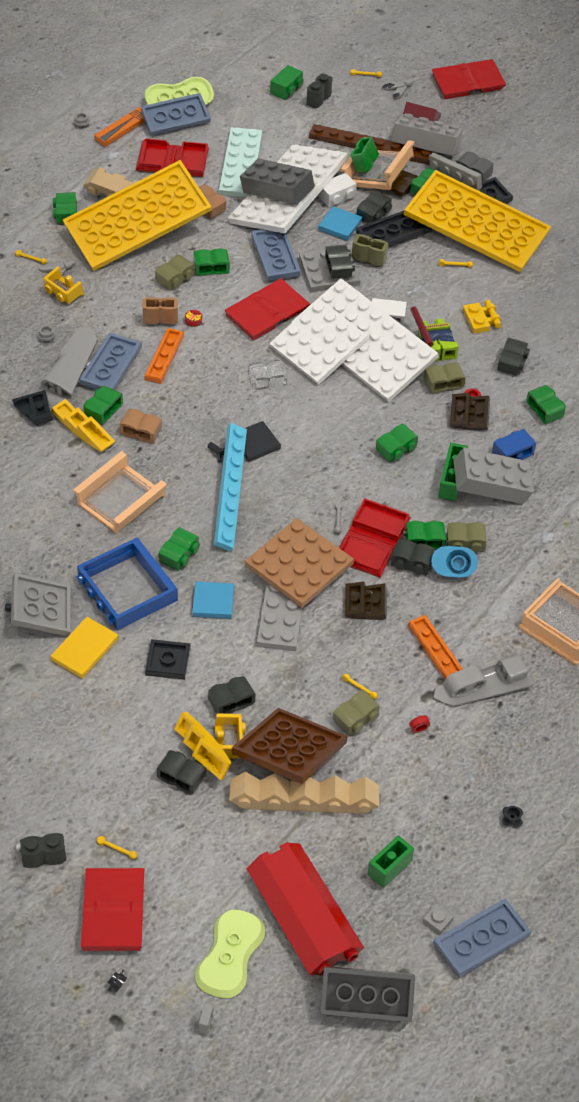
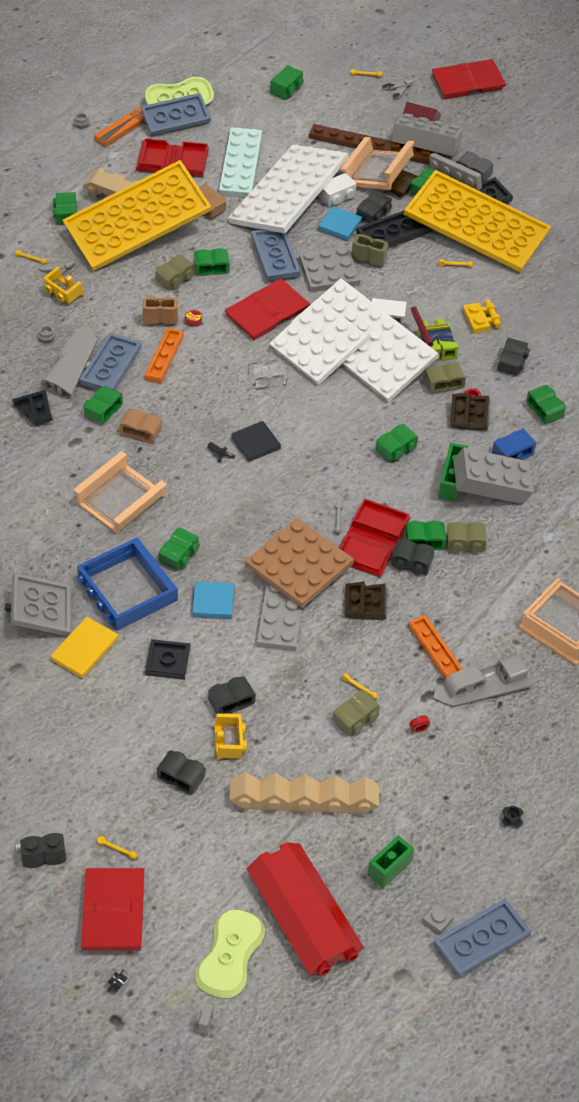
(82, 426): yellow slope -> none
(203, 745): yellow slope -> none
(230, 487): medium azure plate -> none
(277, 181): dark grey brick -> none
(289, 745): reddish brown plate -> none
(319, 90): pearl dark grey brick -> none
(339, 261): pearl dark grey brick -> none
(364, 154): green brick -> none
(367, 994): dark grey brick -> none
(454, 561): dark azure piece -> none

